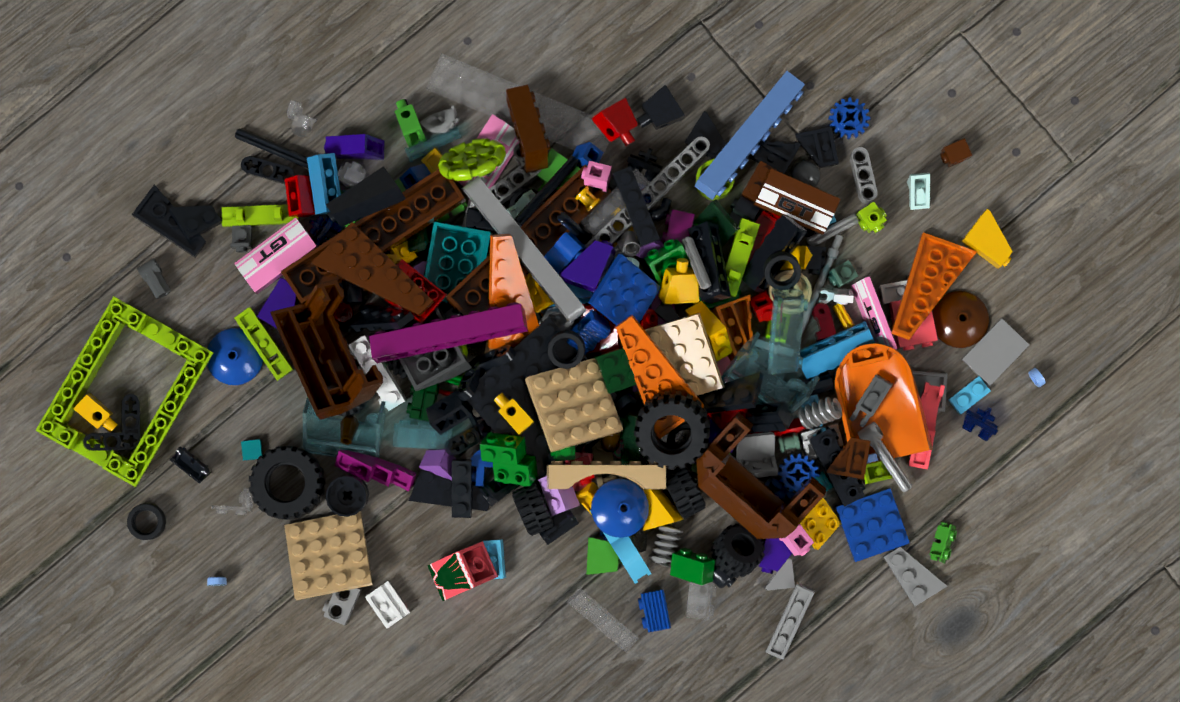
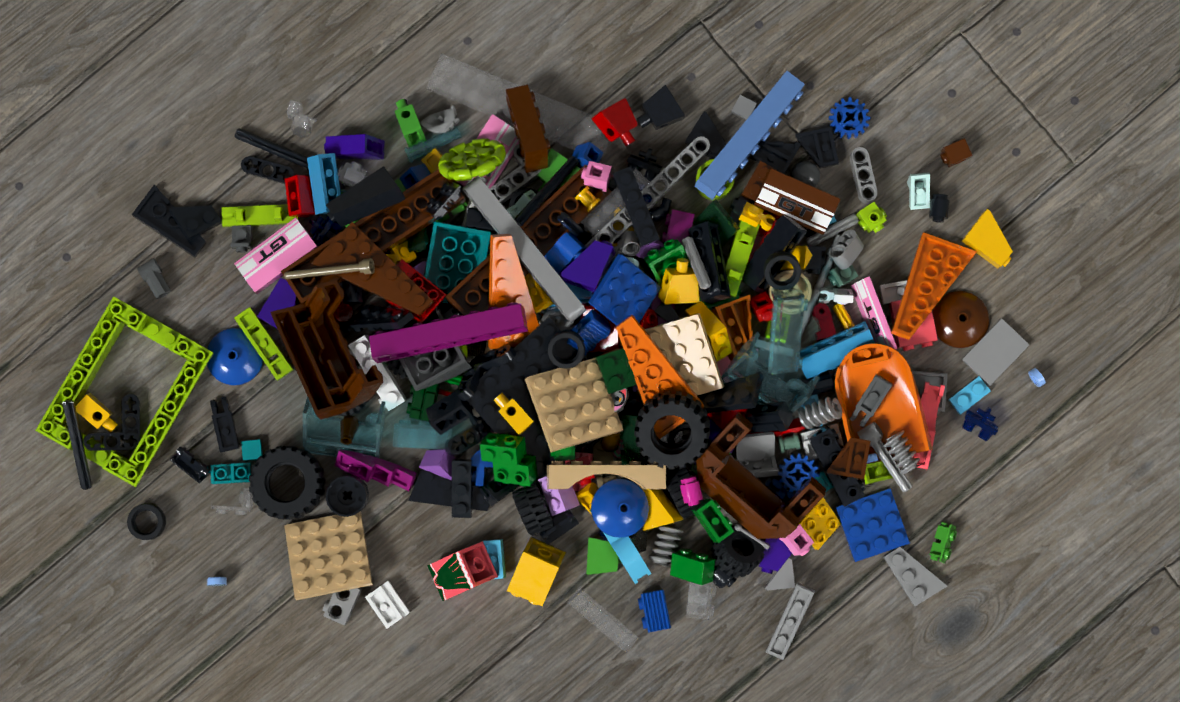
(77, 444): none -> black axle
(224, 427): none -> black hinge
(230, 473): none -> teal slope
(365, 266): none -> dark tan piece
(447, 192): none -> black hinge
(536, 571): none -> yellow slope
(620, 399): none -> light grey tile
(691, 490): none -> dark pink brick
(712, 520): none -> green brick
(738, 527): none -> light grey hinge
(743, 107): none -> light grey tile
(754, 215): none -> yellow plate
(846, 249): none -> light grey beam
(902, 452): none -> light grey piece
(939, 208): none -> black brick

